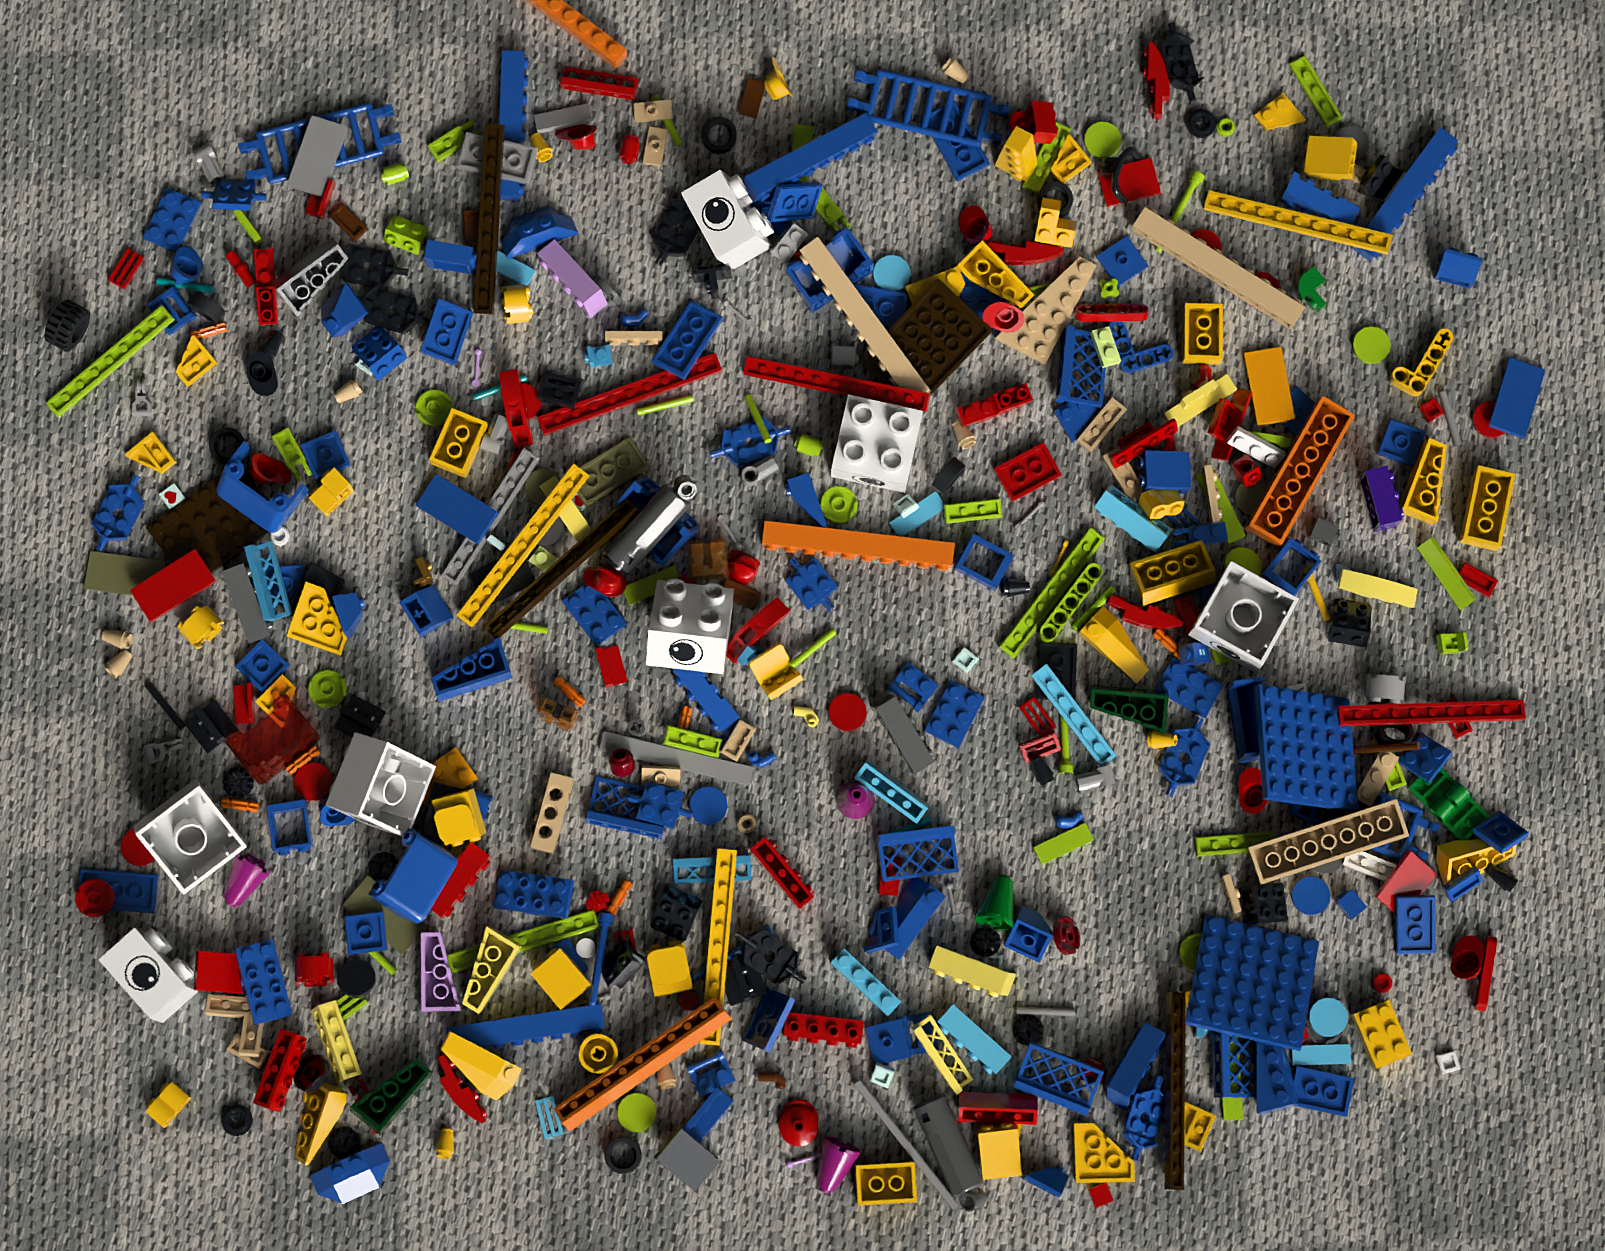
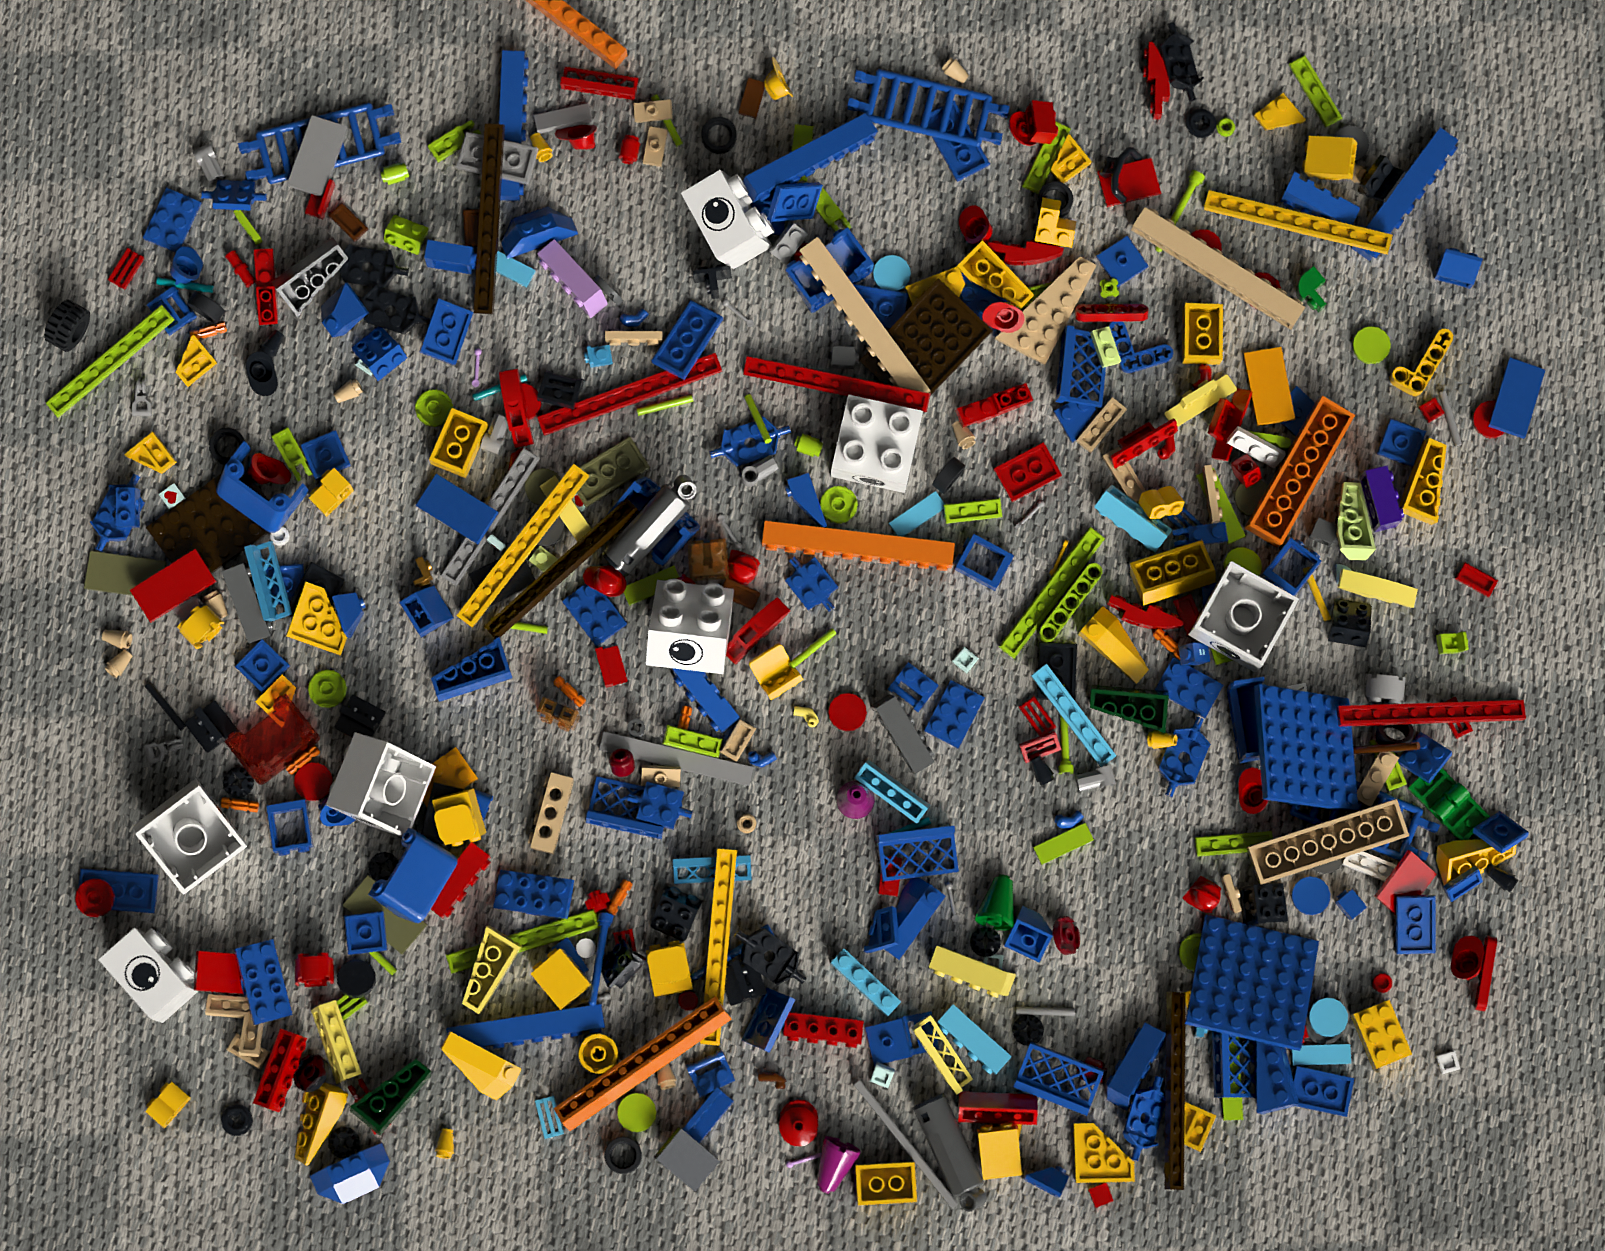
(128, 507): none -> blue brick
(134, 850): red tile -> none
(216, 603): none -> tan cone
(244, 704): red panel -> none
(244, 878): magenta cone -> none
(436, 982): lavender wedge -> none
(463, 1098): red slope -> none
(515, 303): yellow brick -> none
(670, 243): black plate -> none
(708, 805): blue tile -> none
(749, 653): dark azure bracket -> none
(782, 874): red brick -> none
(905, 505): light aqua tile -> none
(1014, 587): black cone -> none
(1018, 155): yellow wedge -> none
(1093, 609): lime bar -> none
(1102, 140): lime tile -> none
(1165, 471): blue panel -> none
(1203, 895): none -> red piece
(1353, 524): none -> yellowish green wedge
(1446, 573): lime tile -> none
(1487, 508): yellow brick -> none

